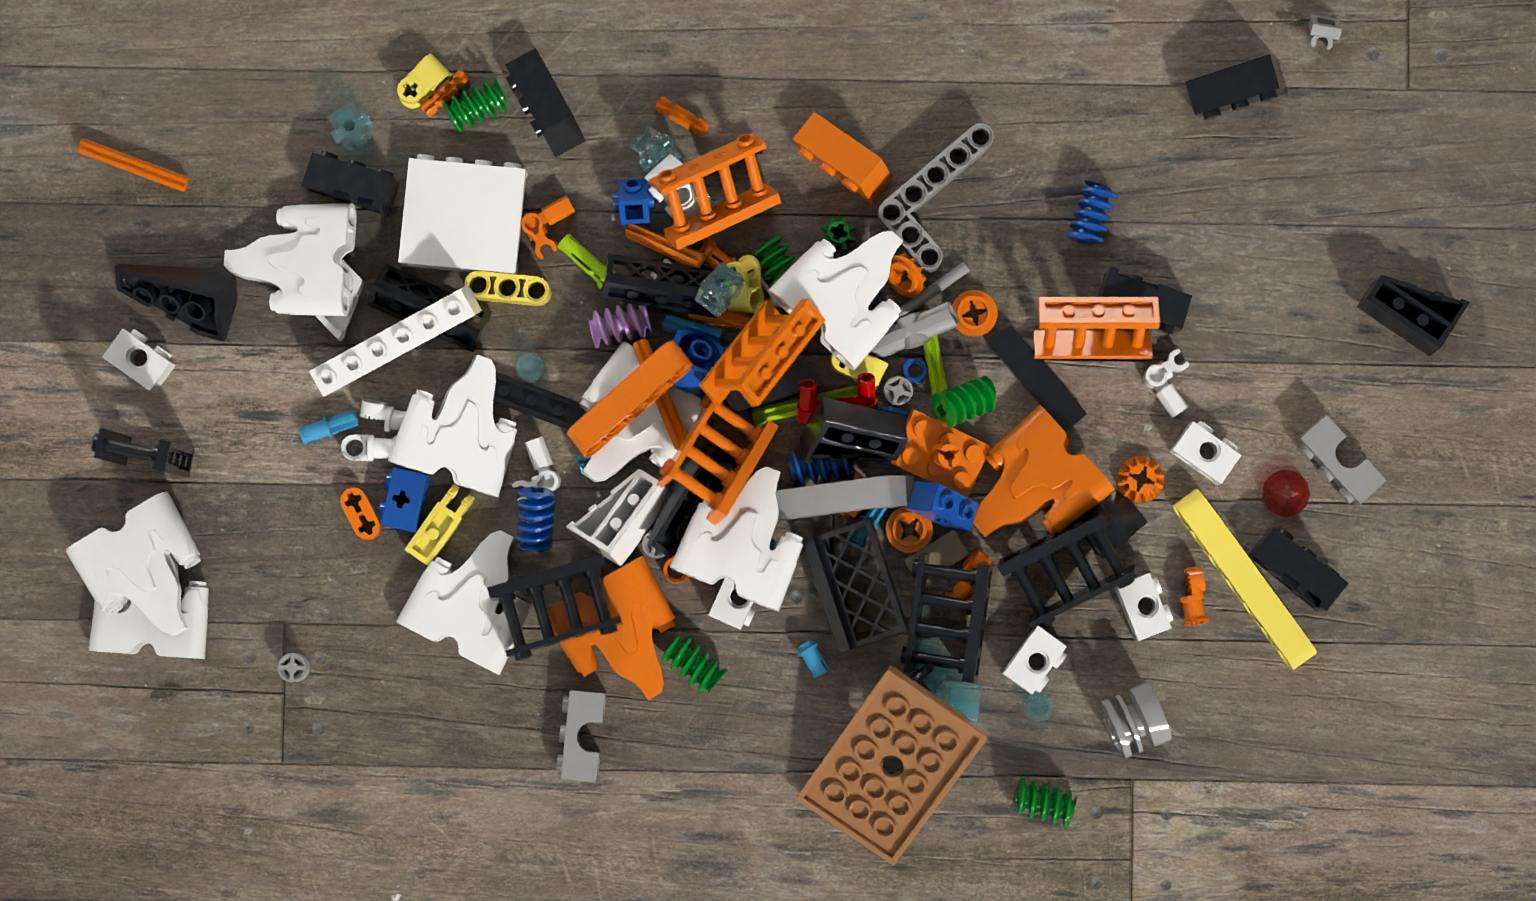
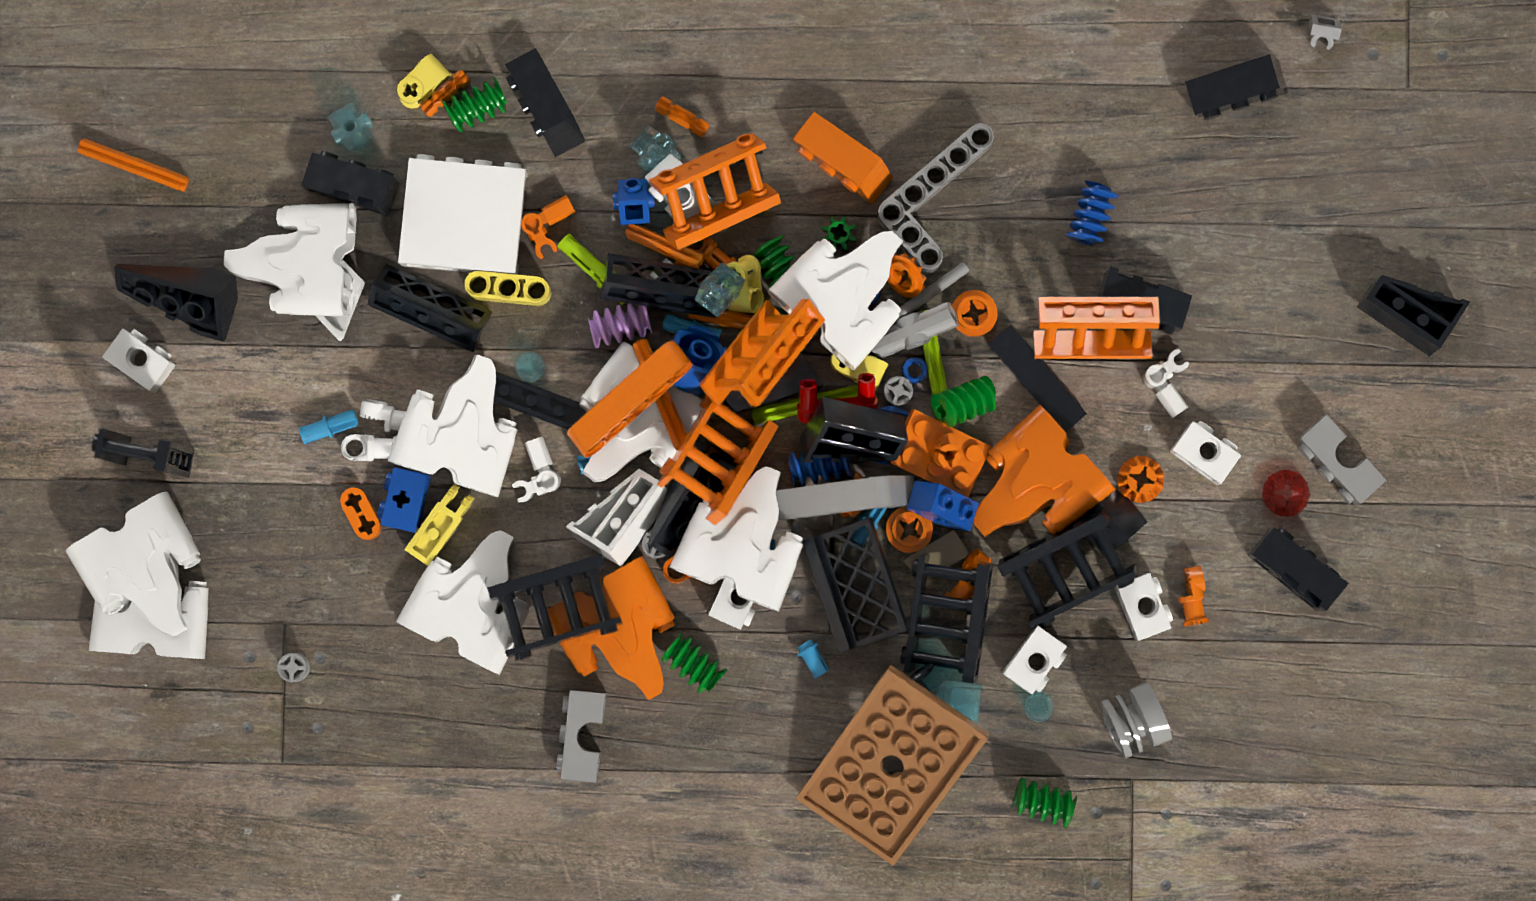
(395, 340): white brick -> none
(537, 518): blue piece -> none
(1244, 579): light yellow beam -> none

